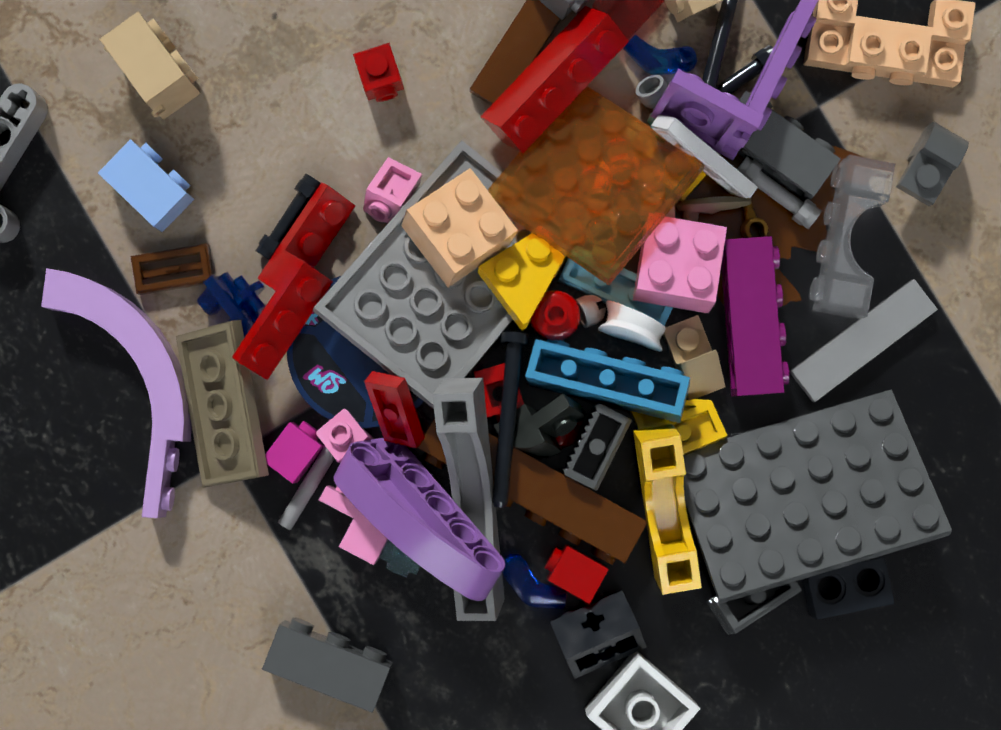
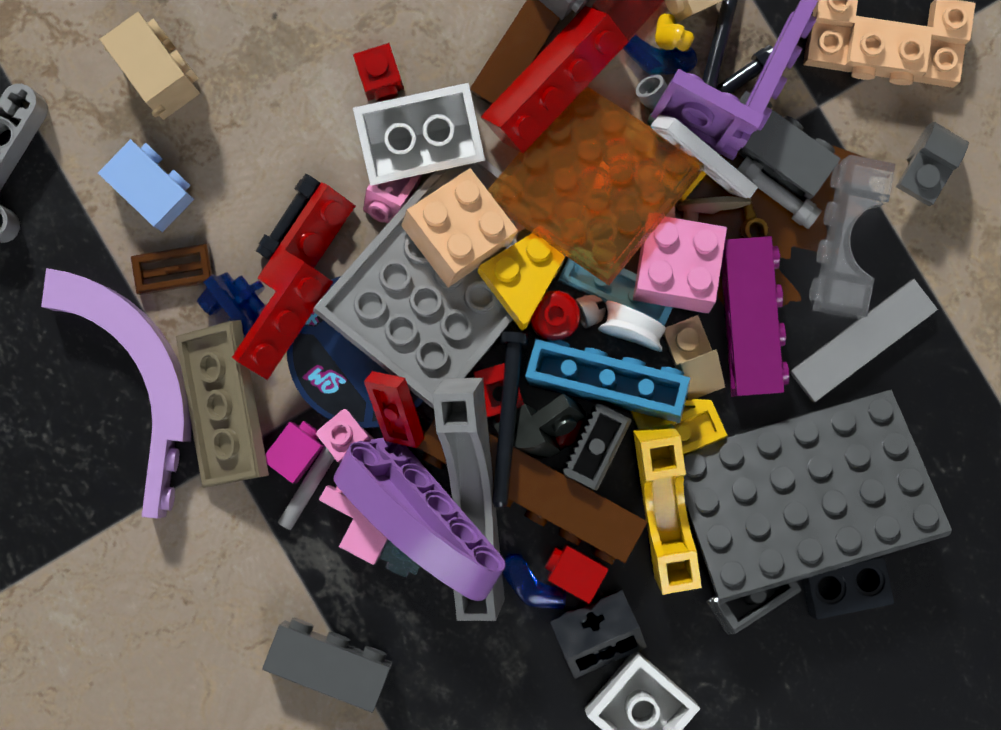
(419, 134): none -> white slope
(672, 35): none -> yellow arm

